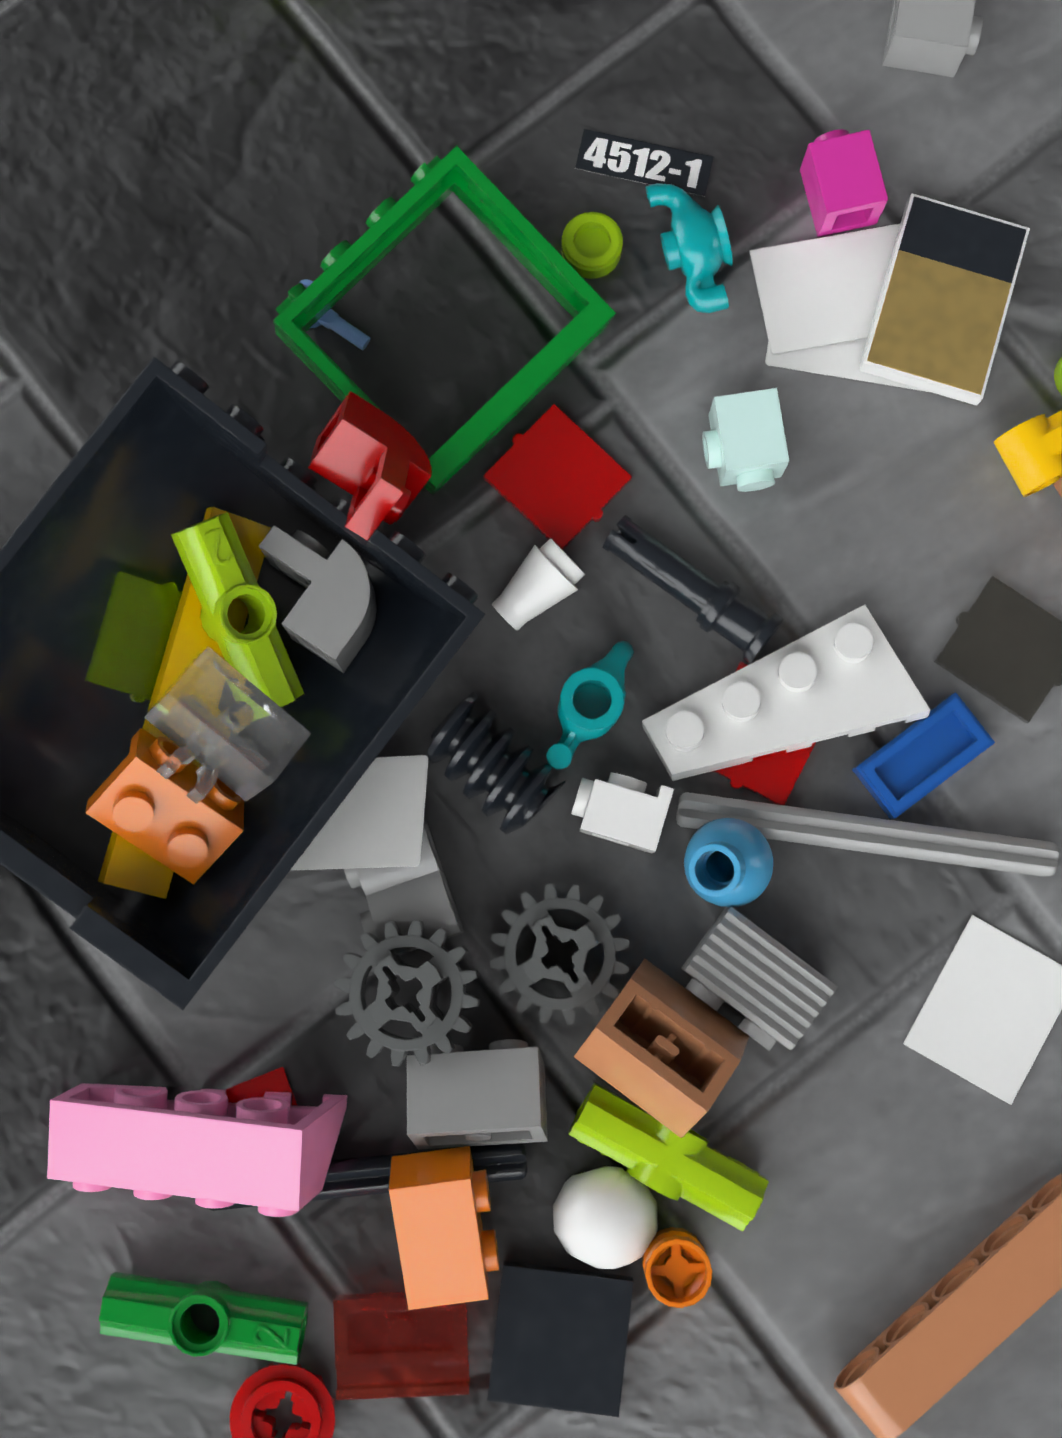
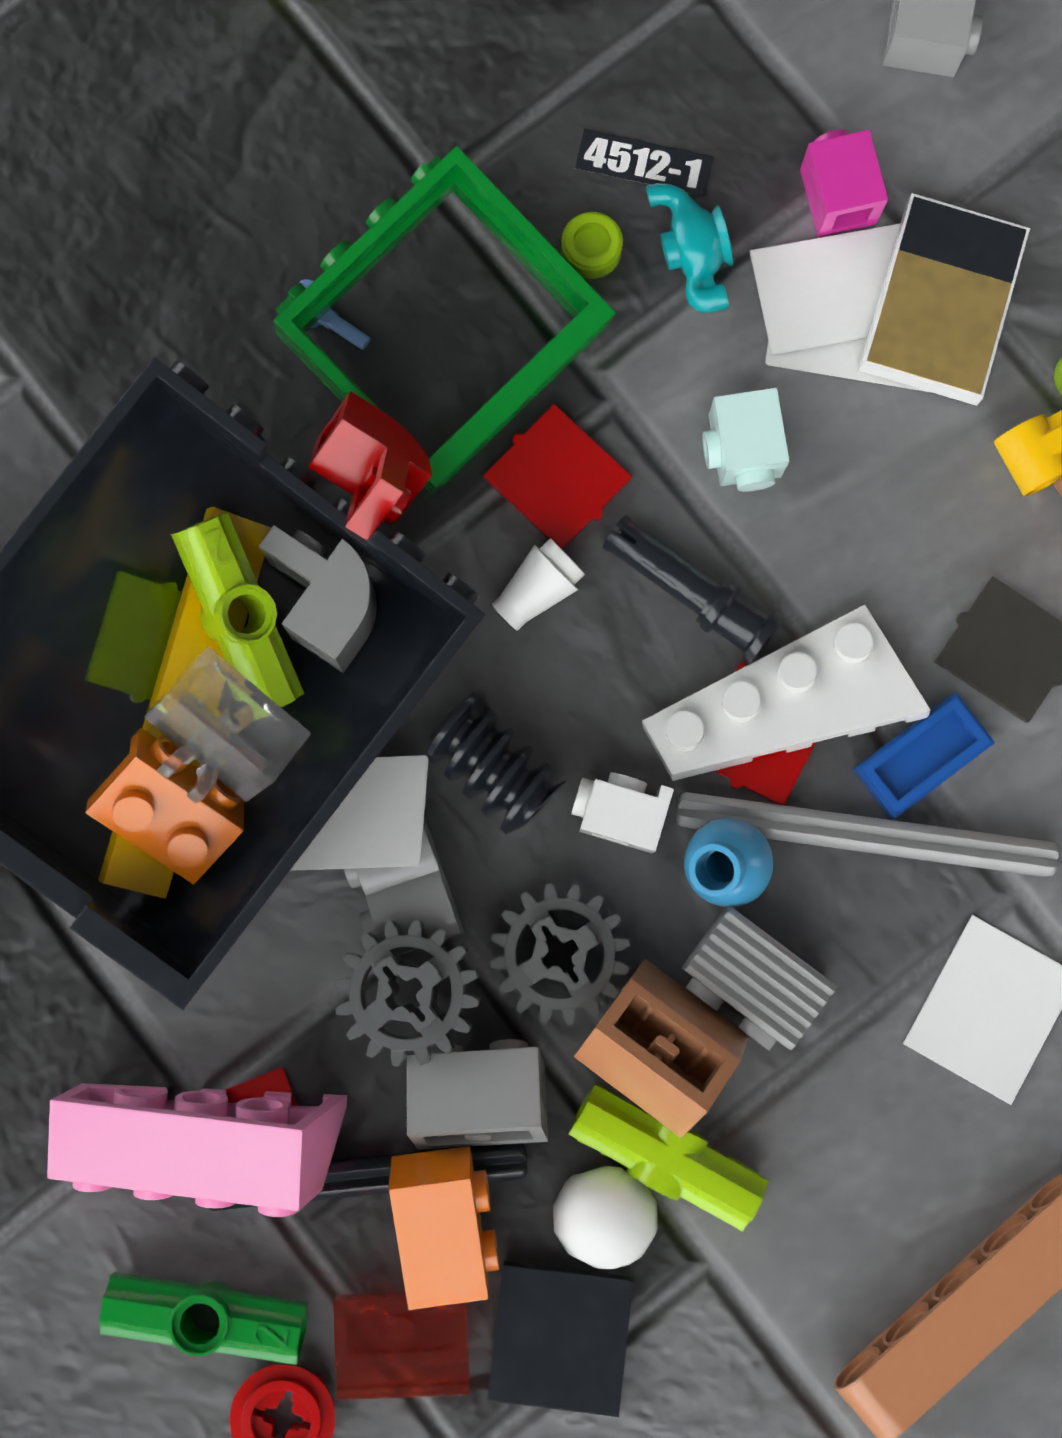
(590, 703): teal piece -> none
(678, 1280): orange wheel -> none

